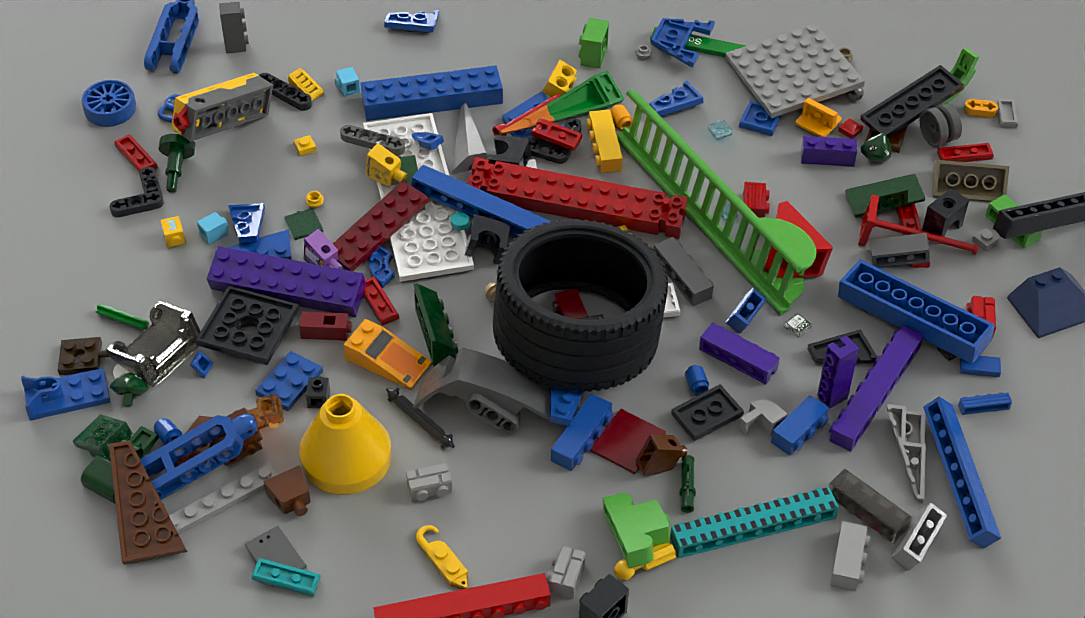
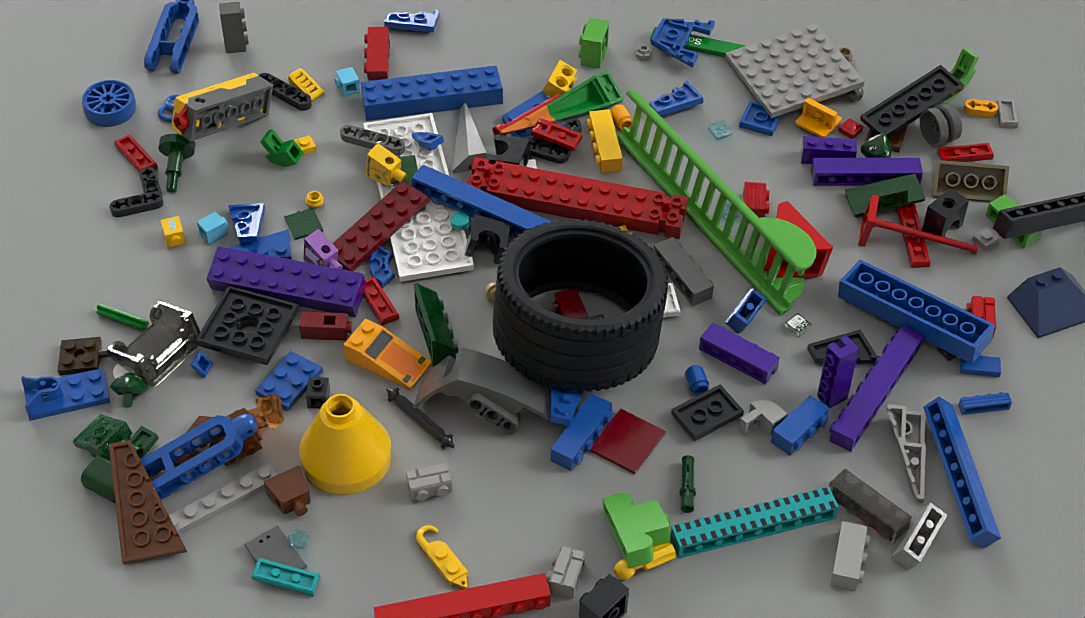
(166, 430): blue brick -> none
(281, 152): none -> green brick
(298, 539): none -> clear light blue plate
(377, 53): none -> red wedge
(660, 454): reddish brown torso -> none
(862, 170): none -> dark purple brick
(900, 250): dark grey brick -> none

